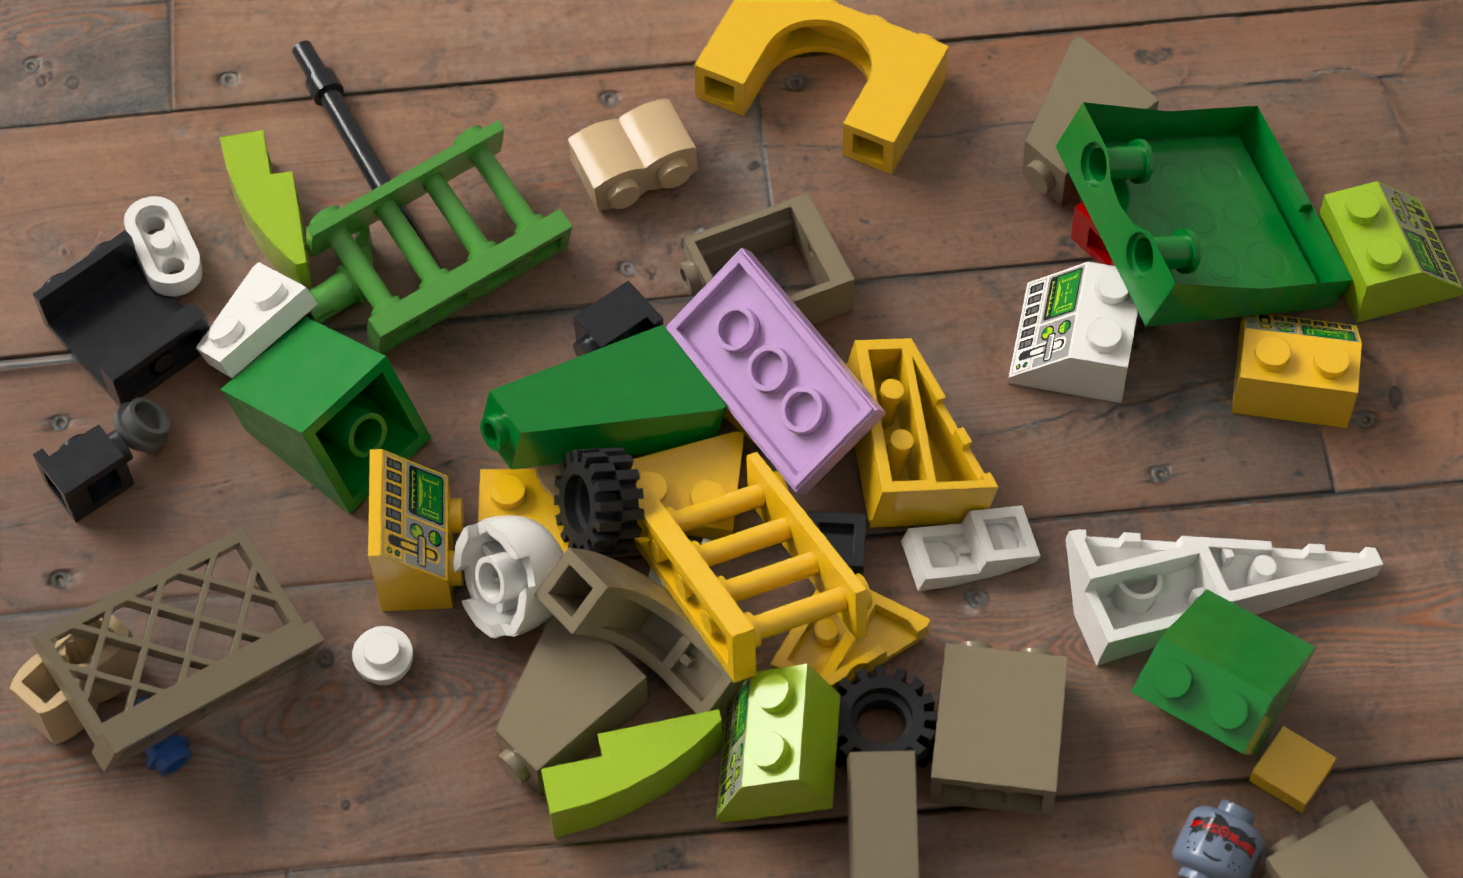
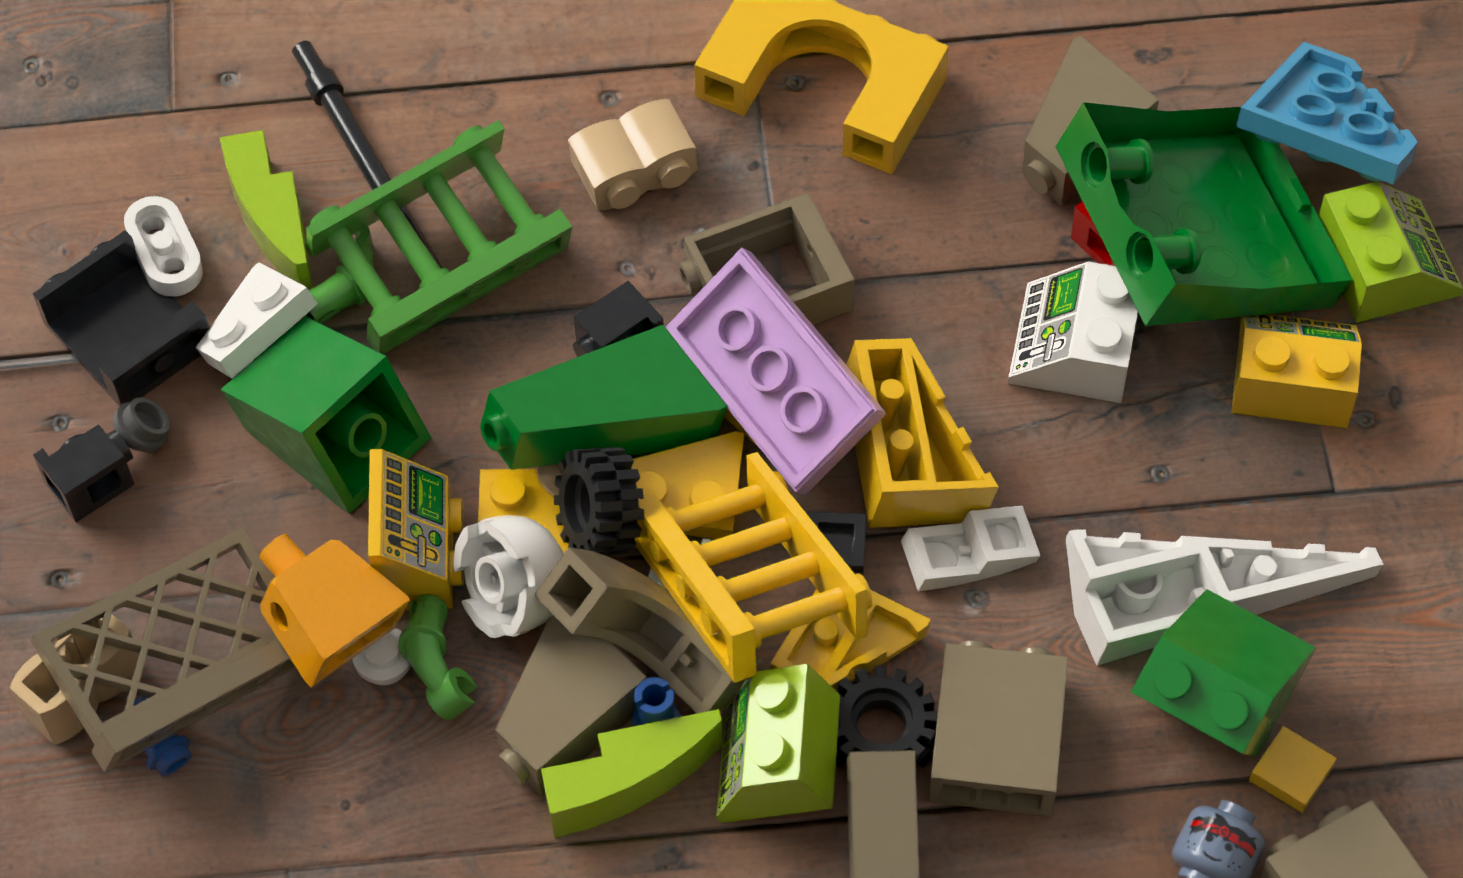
(326, 605): none -> light orange torso
(424, 648): none -> bright green piece
(653, 702): none -> blue pin
(1329, 113): none -> dark azure plate

